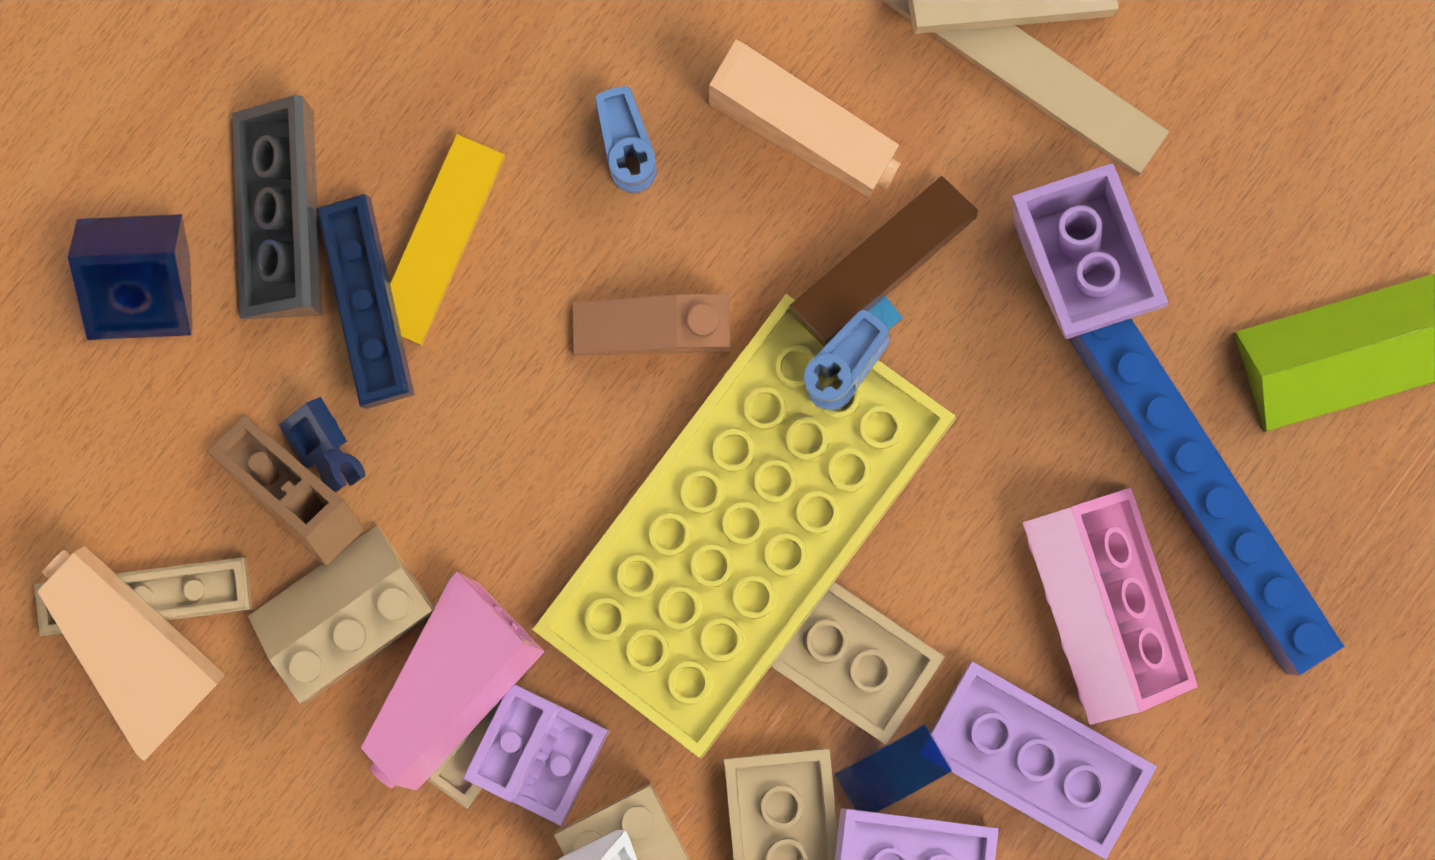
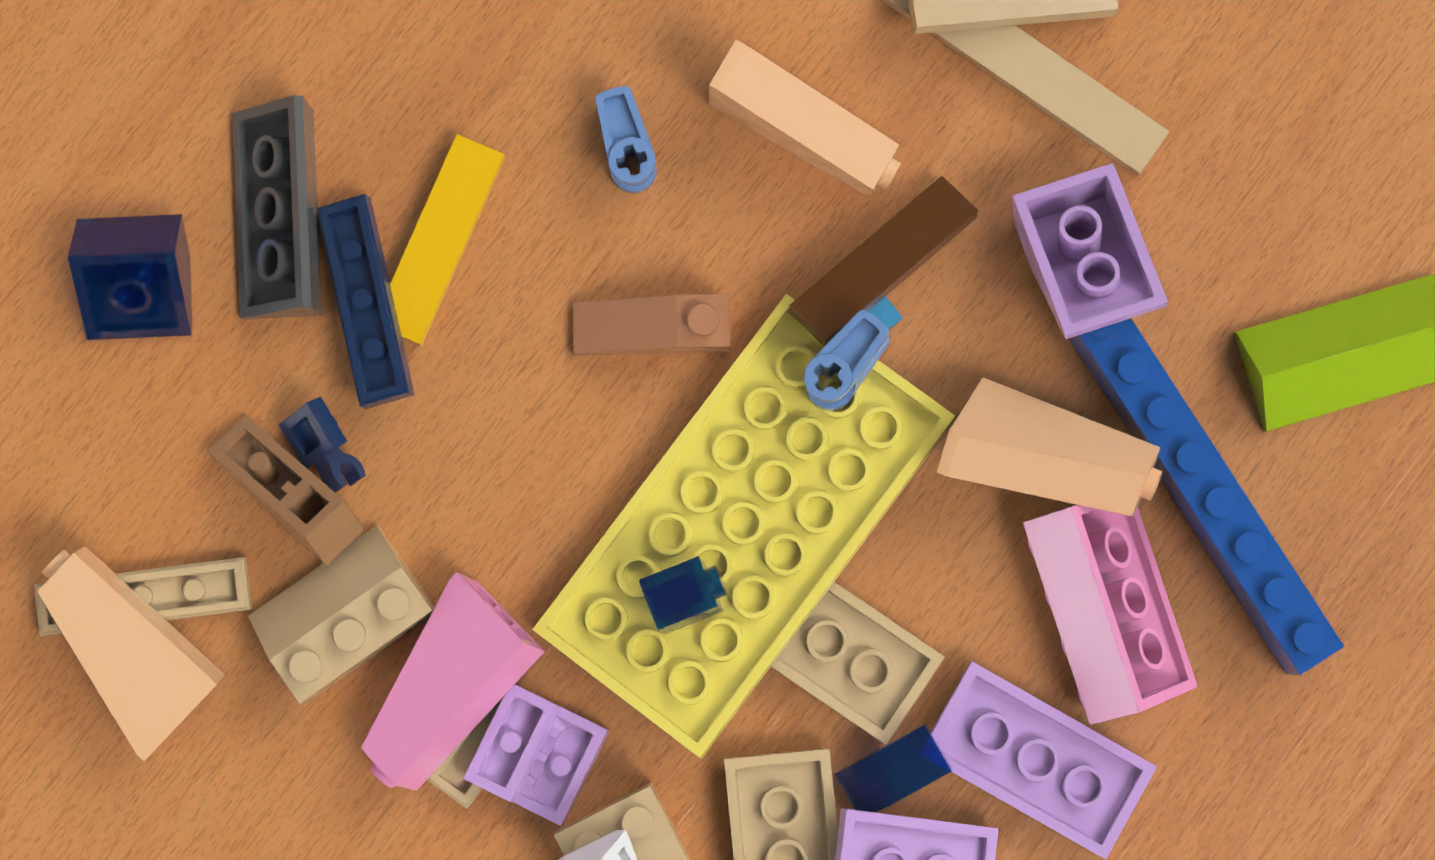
(683, 594): none -> clear blue brick
(1047, 452): none -> light nougat slope

